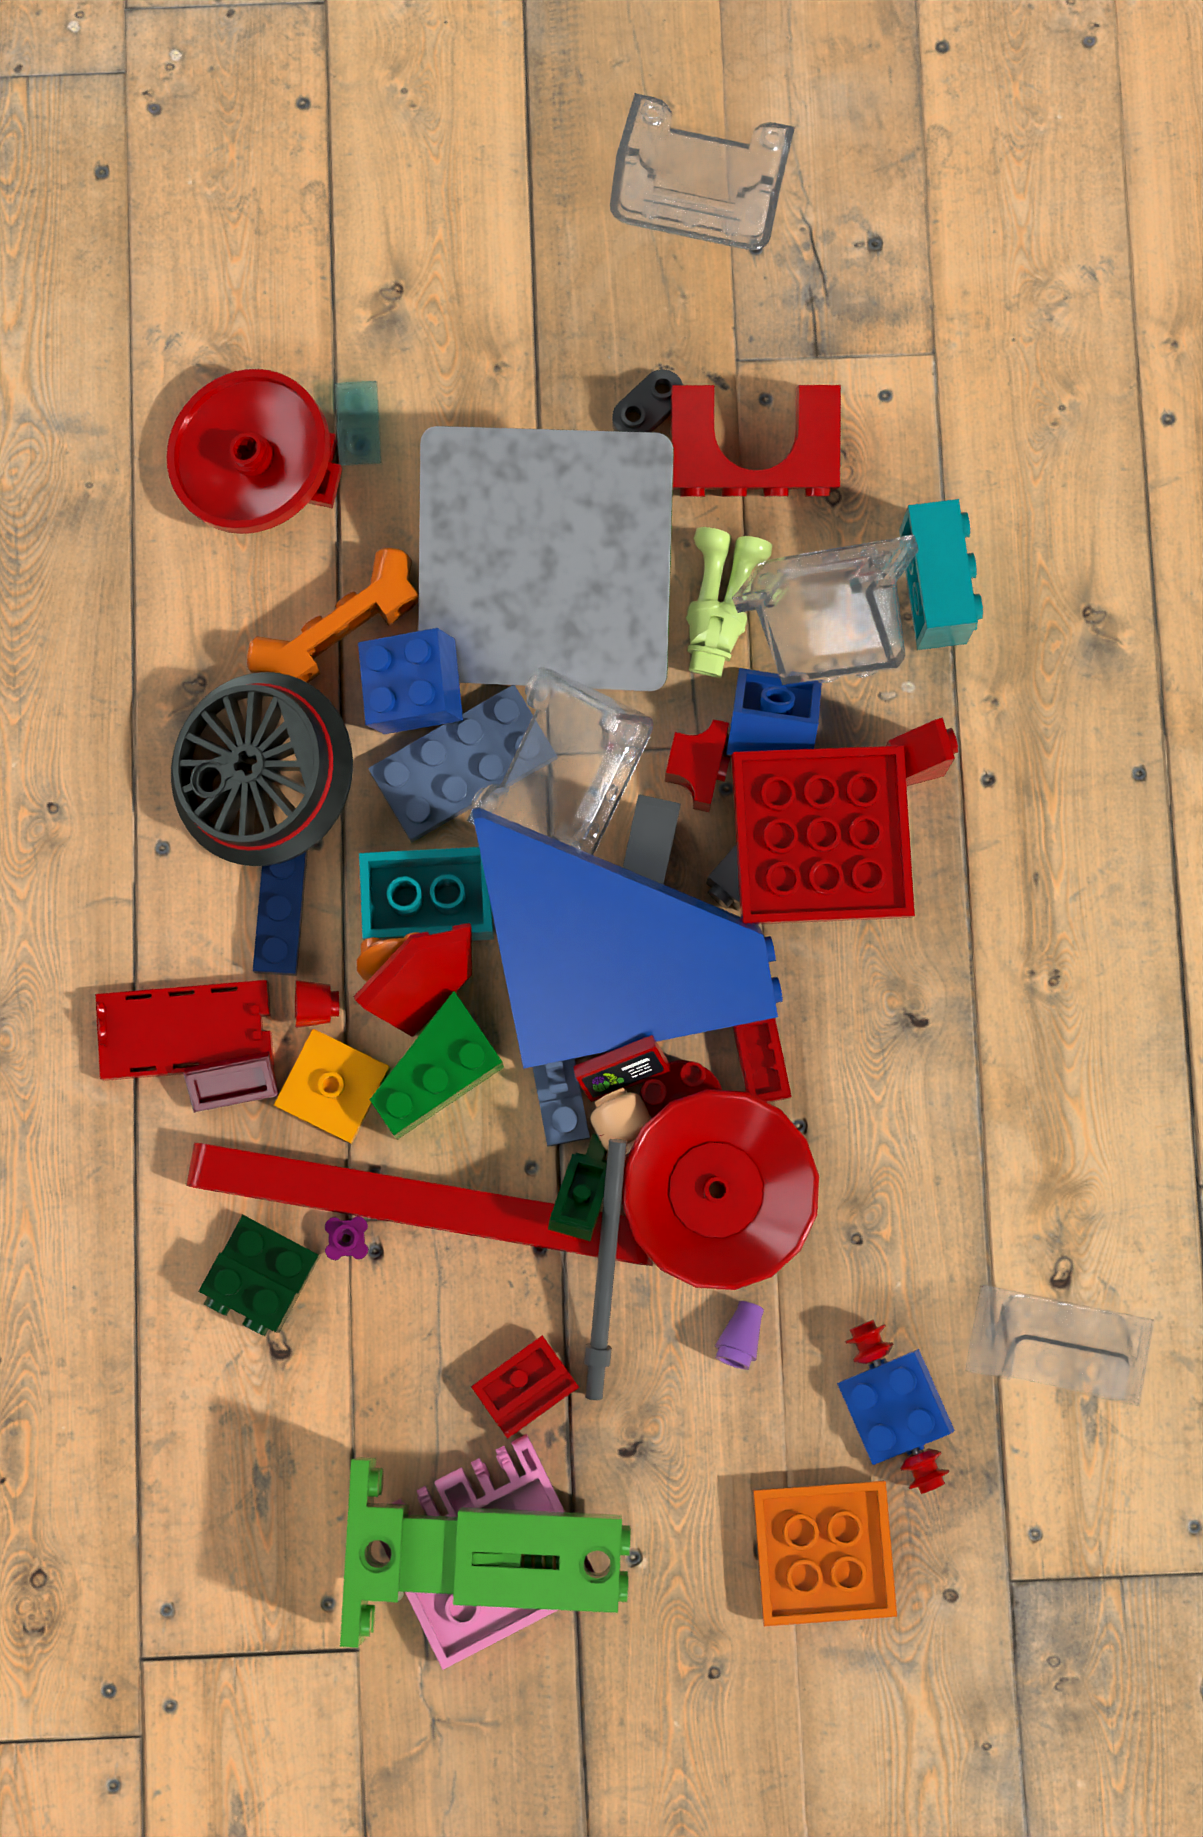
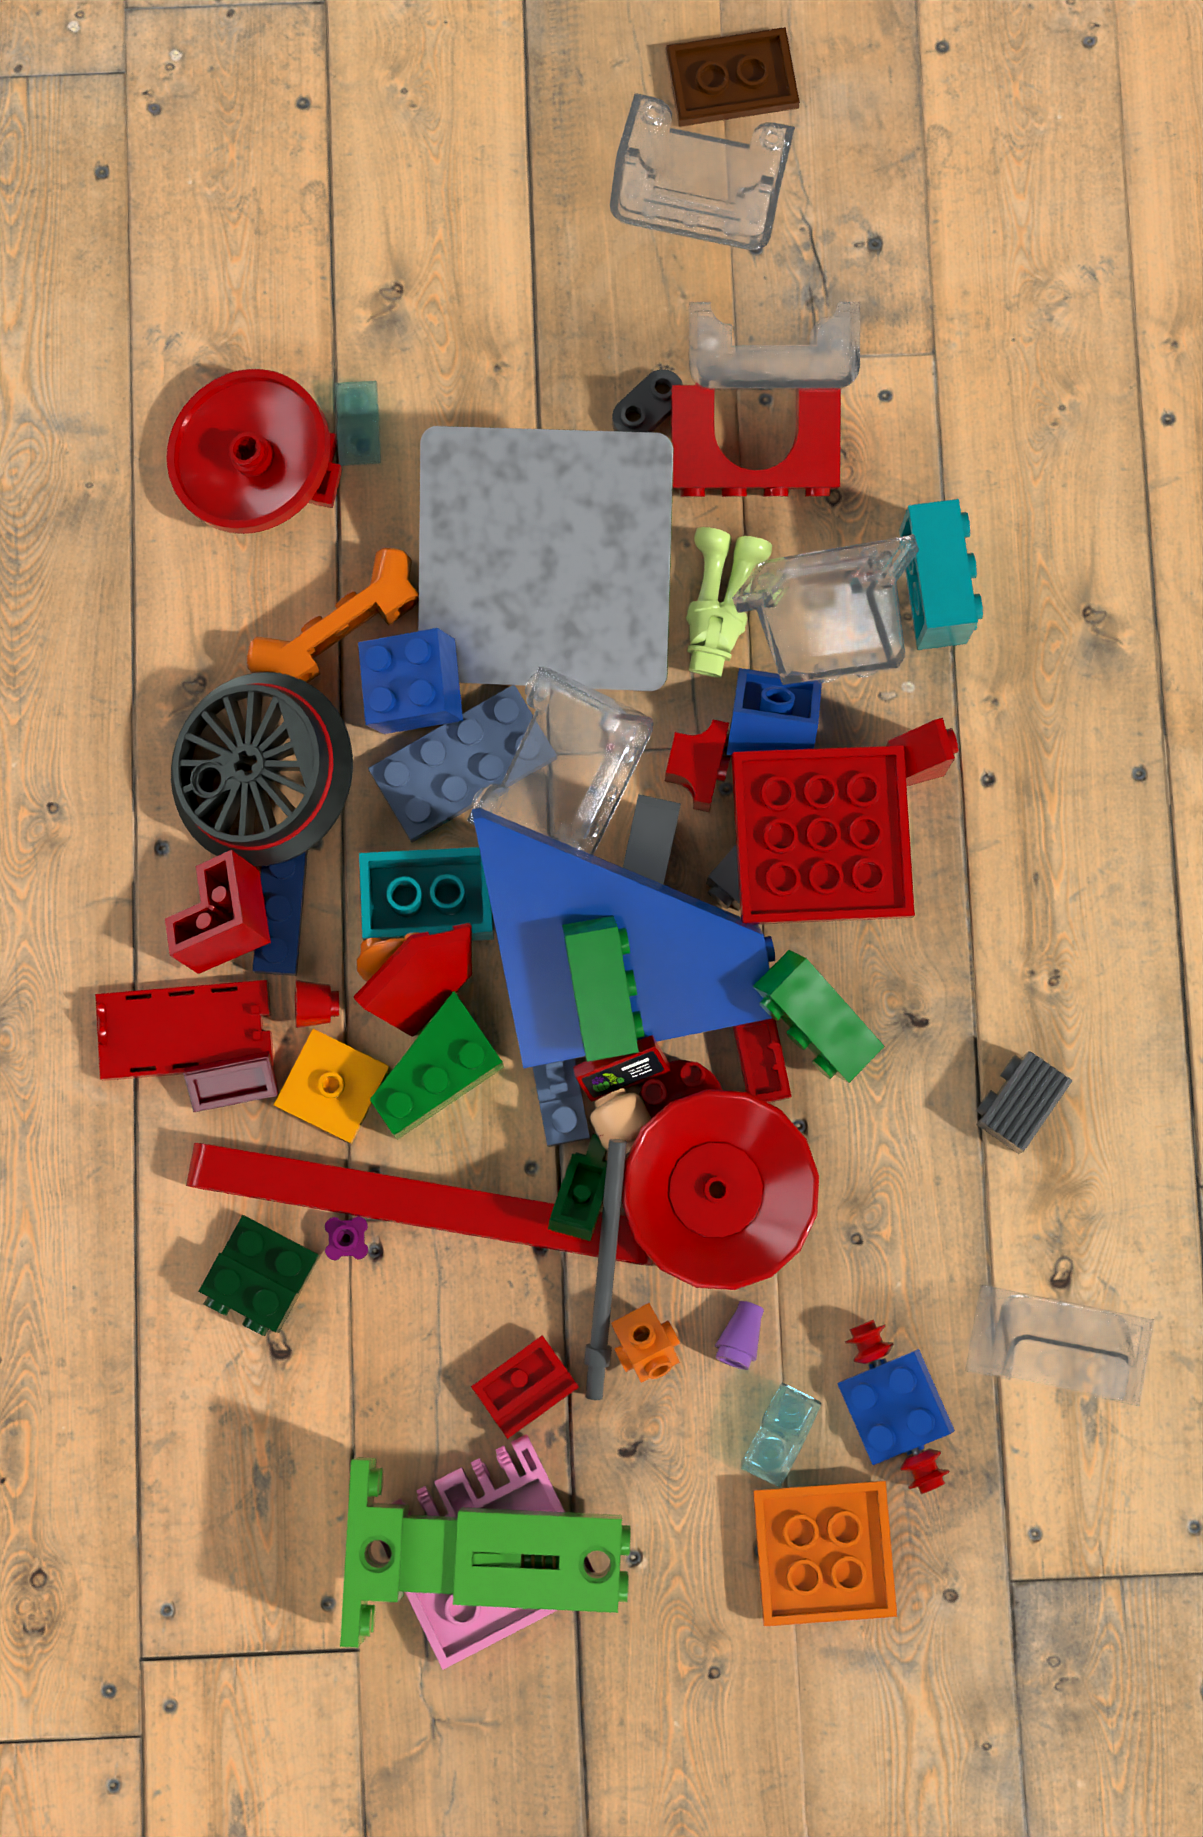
(226, 920): none -> red brick
(602, 988): none -> green brick
(645, 1343): none -> orange brick
(732, 77): none -> reddish brown tile
(781, 1435): none -> clear light blue slope
(817, 1017): none -> green brick
(825, 364): none -> clear windscreen
(1023, 1101): none -> dark grey brick

